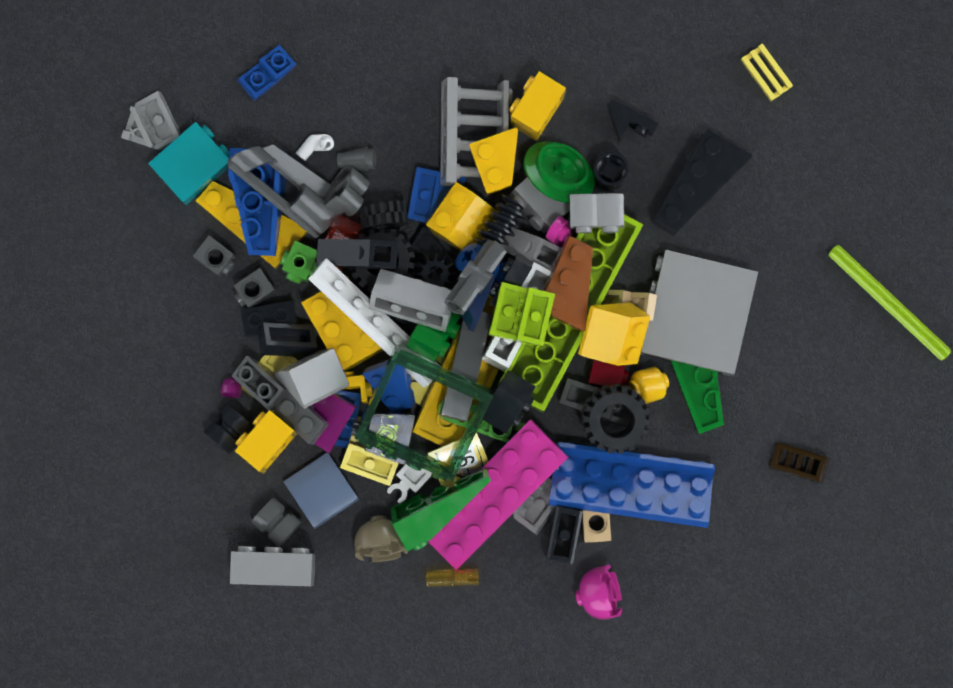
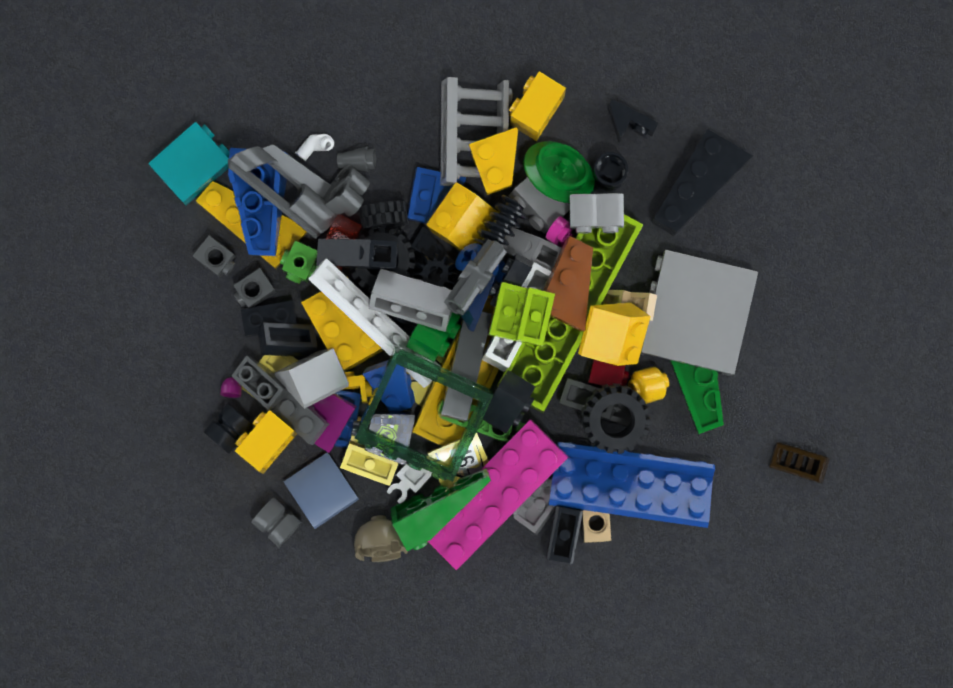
(151, 123): light grey slope -> none
(267, 72): blue slope -> none
(272, 567): light grey brick -> none
(452, 577): clear yellow axle -> none
(600, 593): dark pink cylinder -> none
(775, 67): light yellow tile -> none
(889, 302): lime axle -> none

